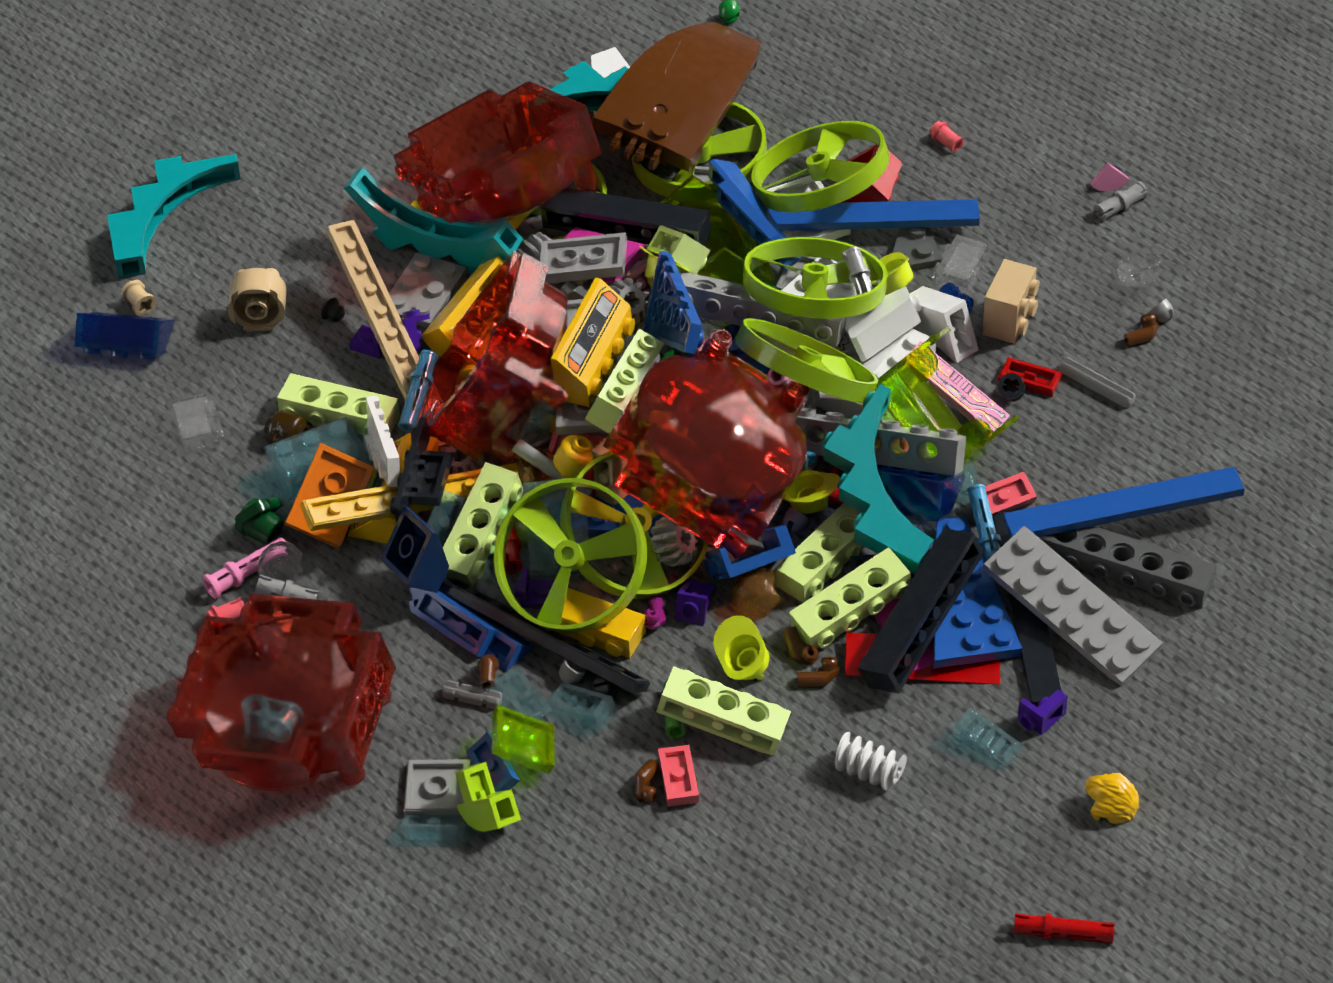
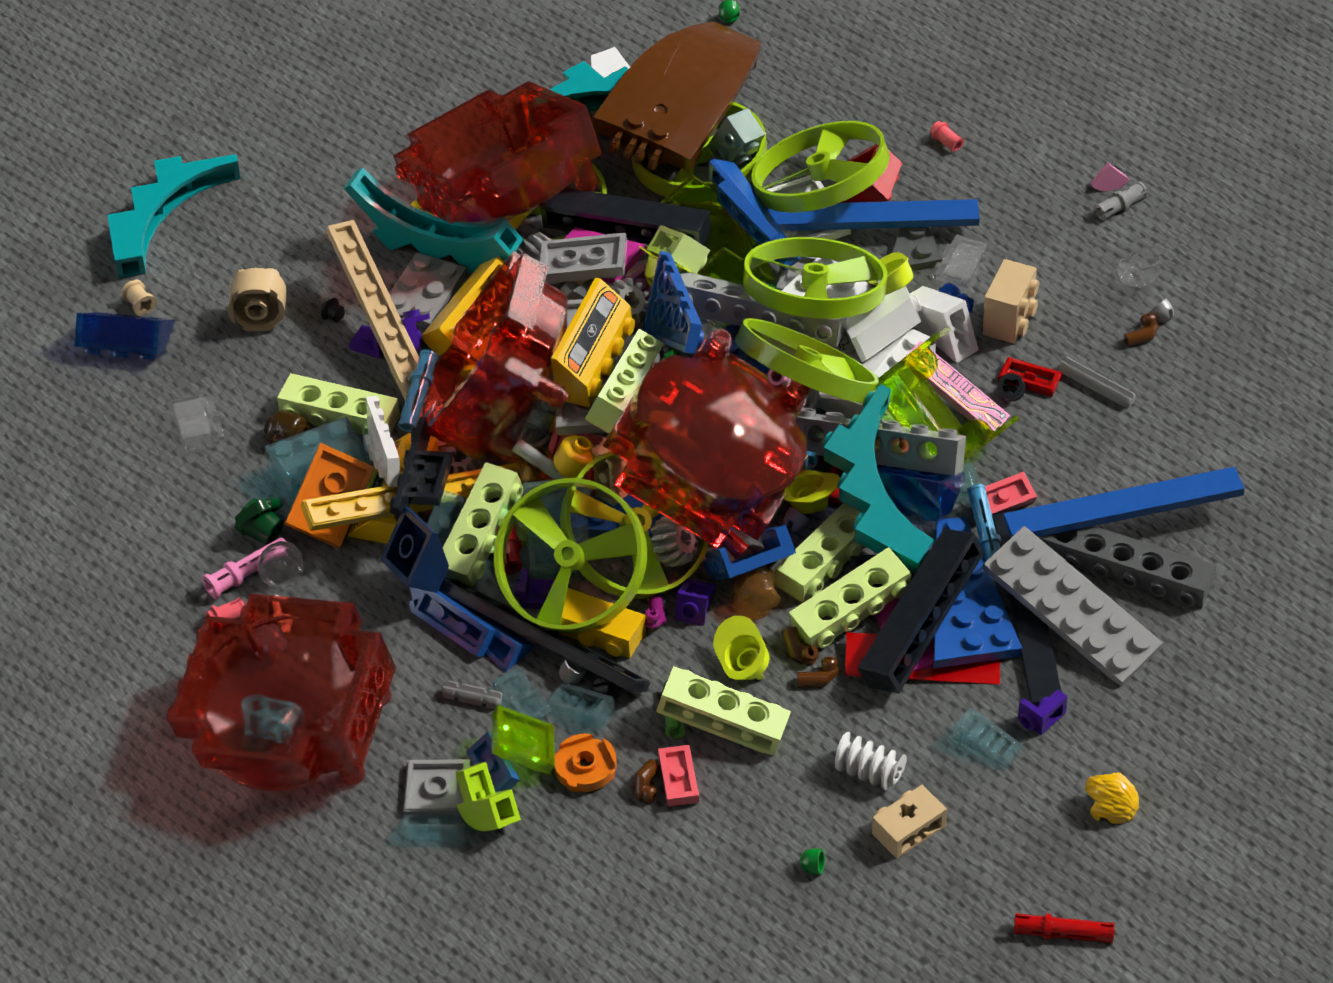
(275, 587): light grey pin -> none
(487, 667): reddish brown arm -> none
(590, 777): none -> orange plate
(737, 138): none -> sand green brick
(813, 861): none -> green hinge
(857, 270): light grey axle -> none
(909, 821): none -> tan brick

